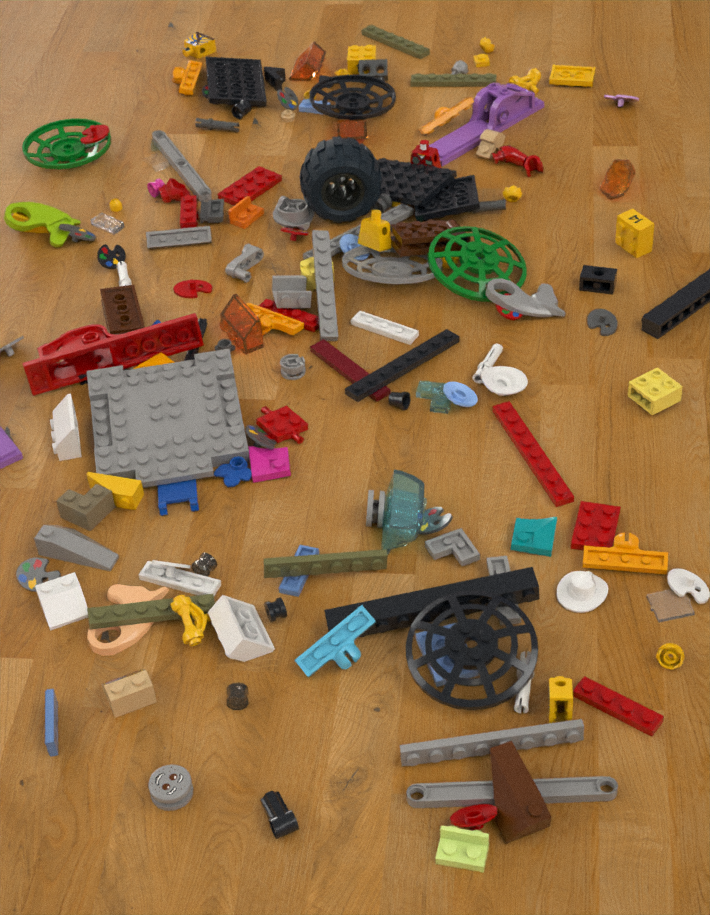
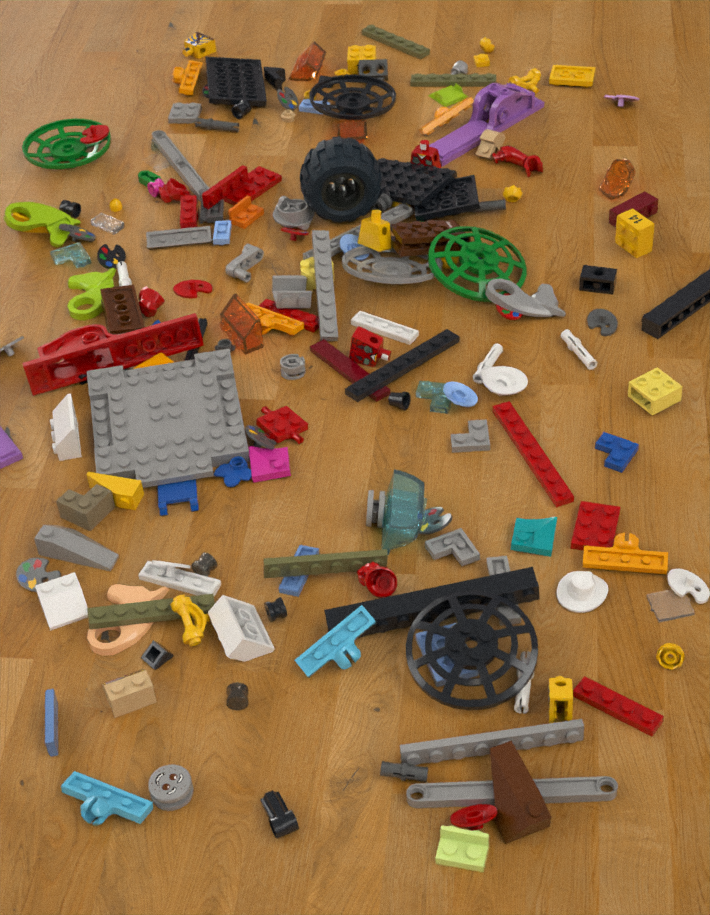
(72, 209): none -> black wheel
(73, 252): none -> clear light blue plate
(92, 283): none -> lime animal
(104, 800): none -> medium azure plate
(146, 177): none -> green beam
(149, 301): none -> red hair
(156, 655): none -> black slope
(184, 113): none -> light grey plate
(222, 232): none -> light blue plate
(225, 187): none -> red plate
(367, 348): none -> red torso
(378, 579): none -> red hair
(404, 771): none -> dark grey pin
(449, 95): none -> lime piece
(475, 440): none -> light grey plate
(586, 358): none -> white pin
(619, 450): none -> blue plate
(642, 203): none -> dark red brick

